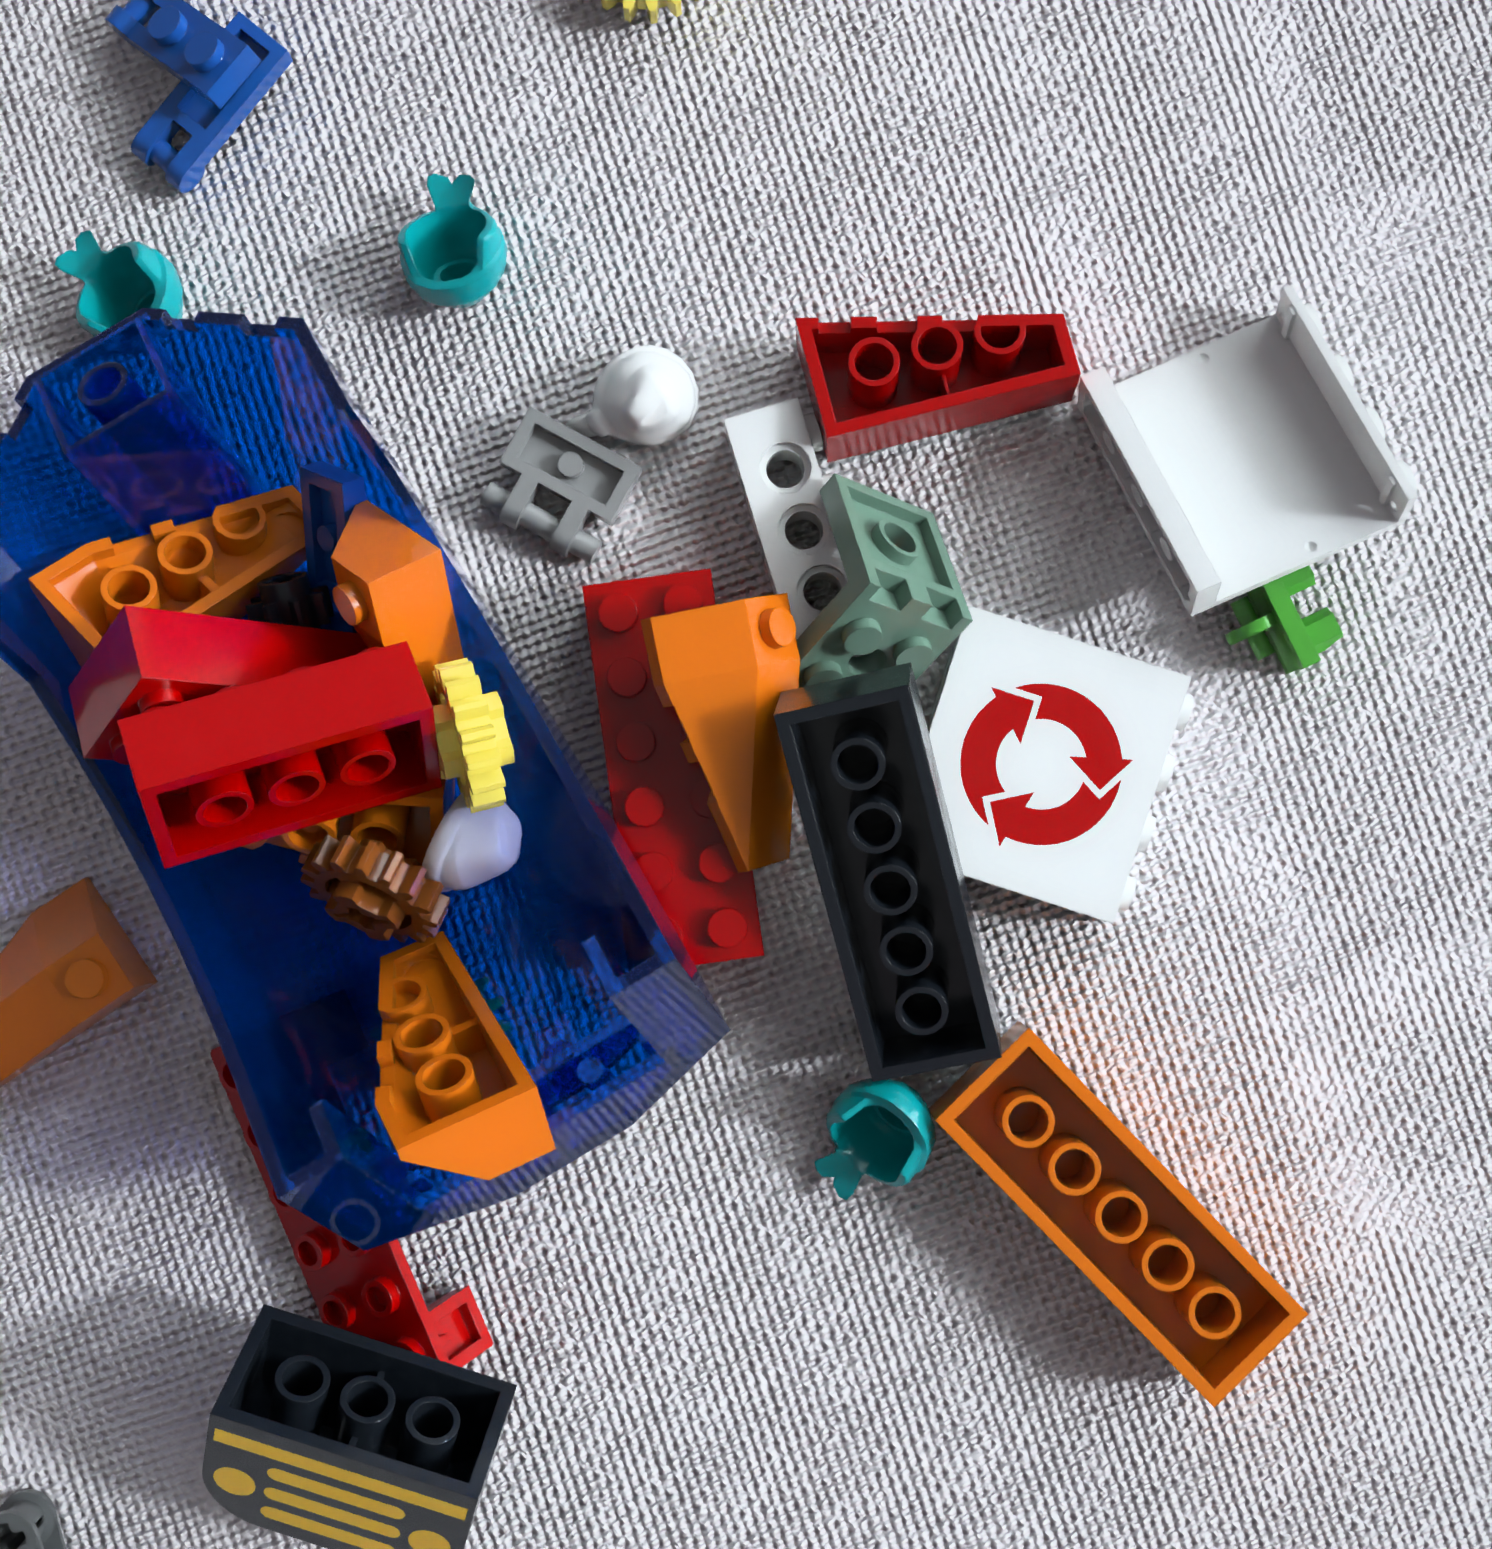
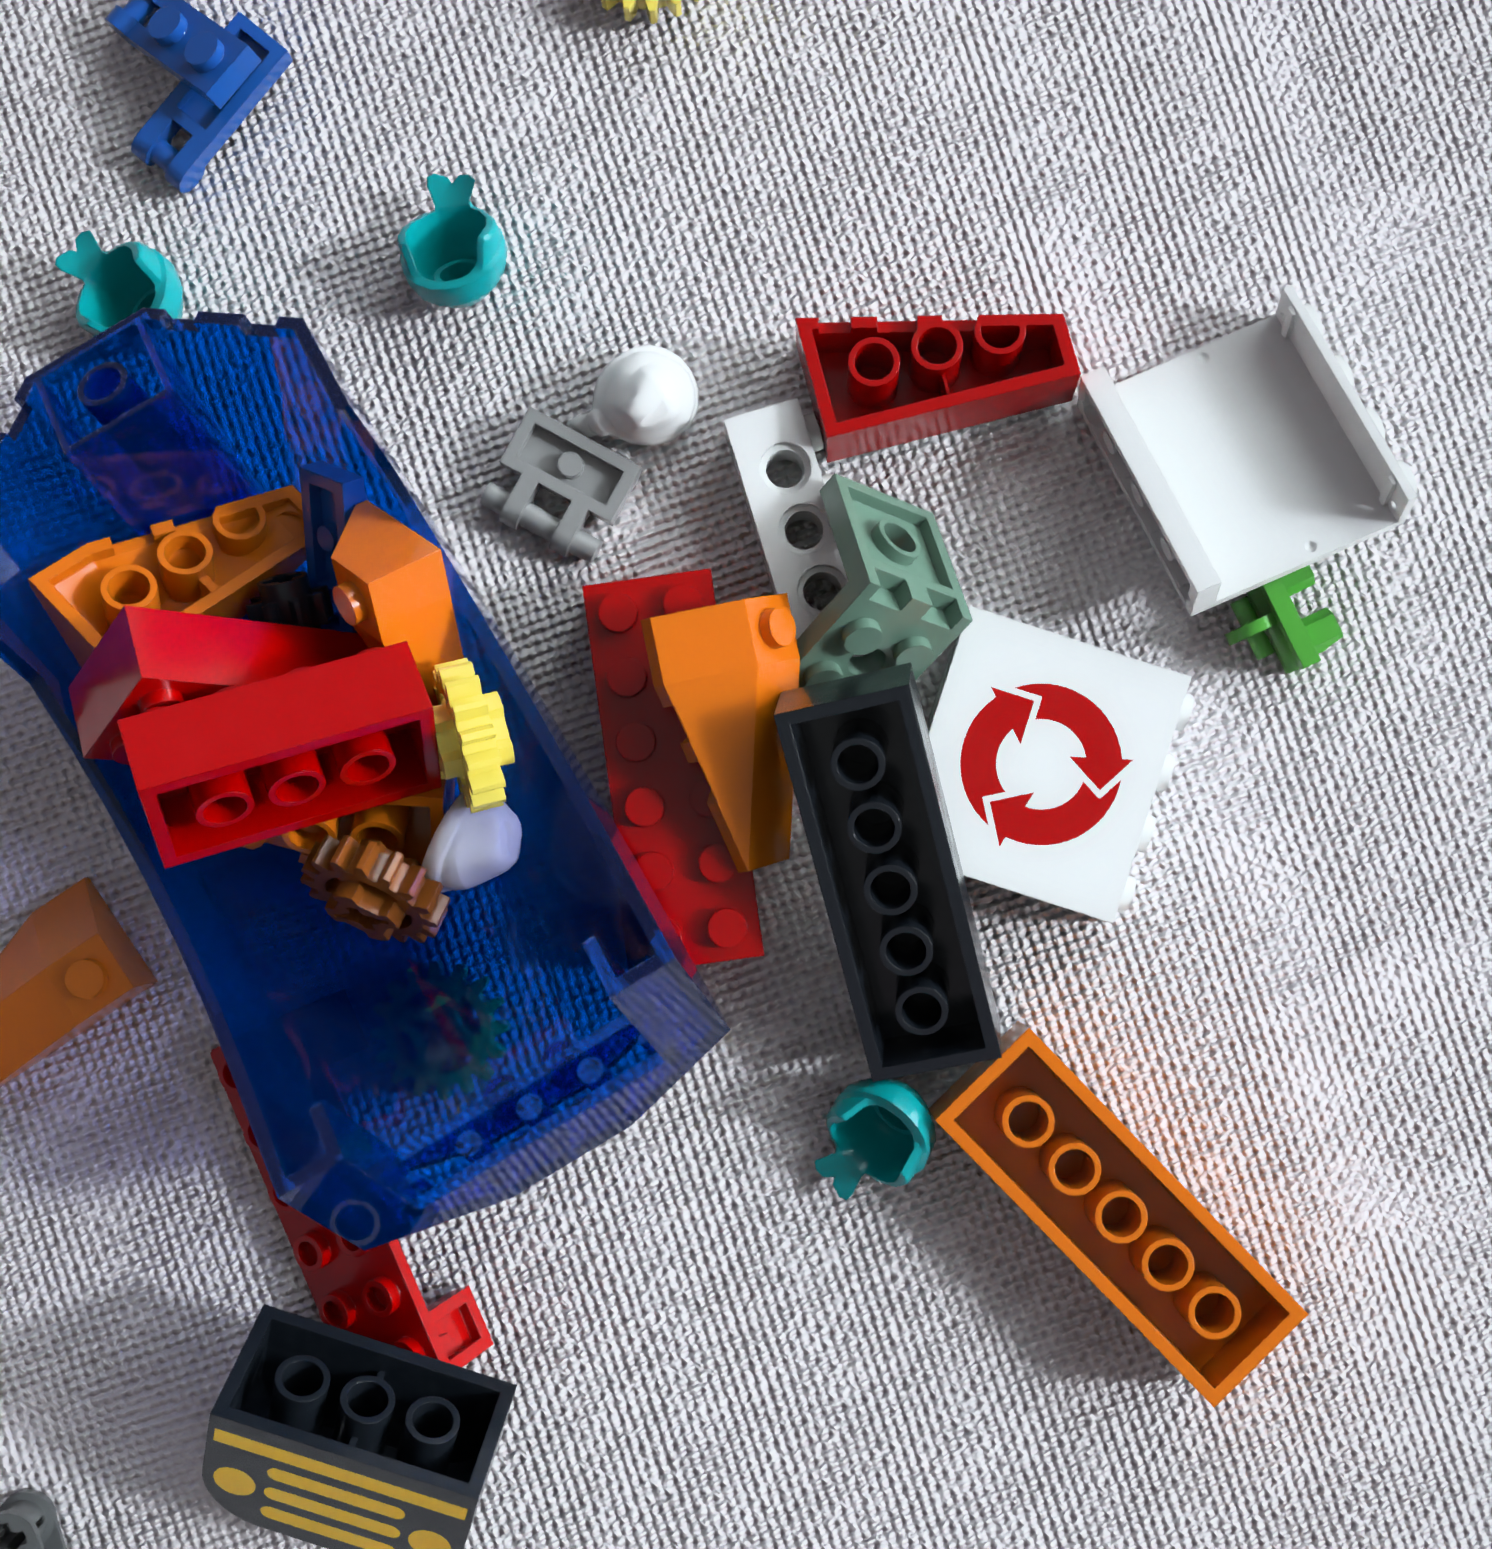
(447, 1071): orange wedge -> none

